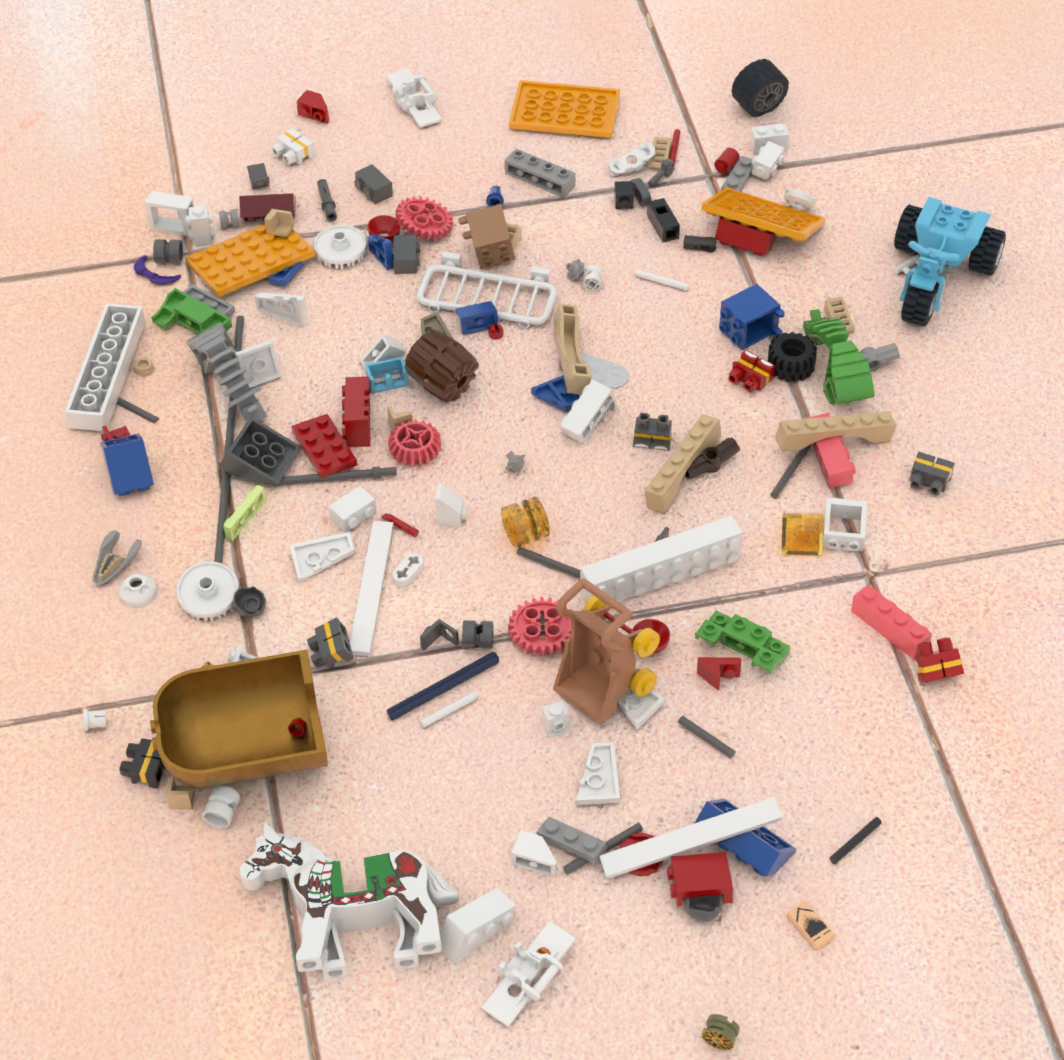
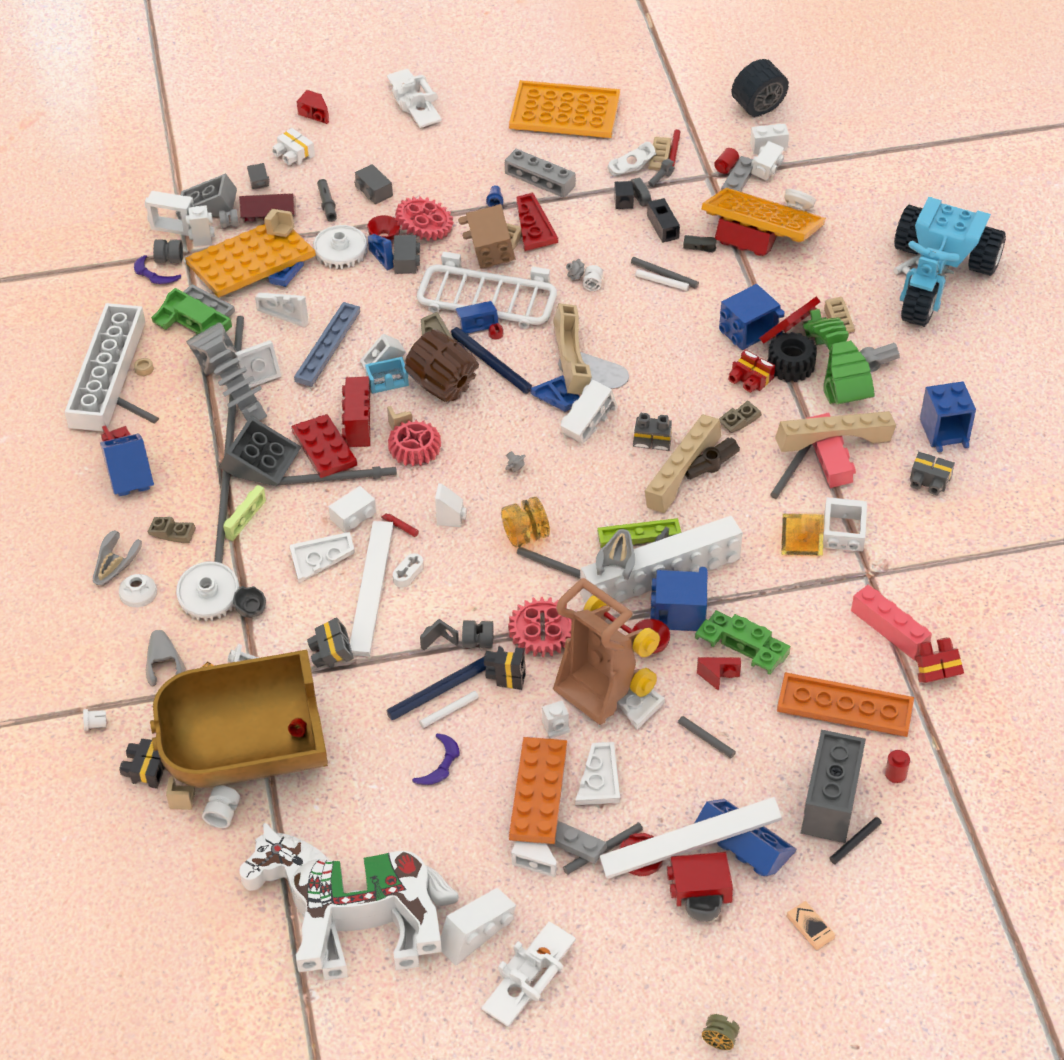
(161, 649): none -> light grey animal
(169, 530): none -> dark tan slope
(215, 193): none -> light grey slope
(327, 344): none -> sand blue plate
(452, 752): none -> dark purple piece
(491, 360): none -> dark blue axle
(506, 667): none -> black hips
(534, 223): none -> red wing
(538, 790): none -> orange plate
(617, 552): none -> light grey animal
(640, 532): none -> lime plate
(664, 272): none -> dark grey bar
(680, 599): none -> blue container
(741, 417): none -> dark tan slope
(791, 320): none -> red wing
(833, 786): none -> dark grey piece
(845, 704): none -> orange plate
(897, 766): none -> red brick
(947, 415): none -> blue container

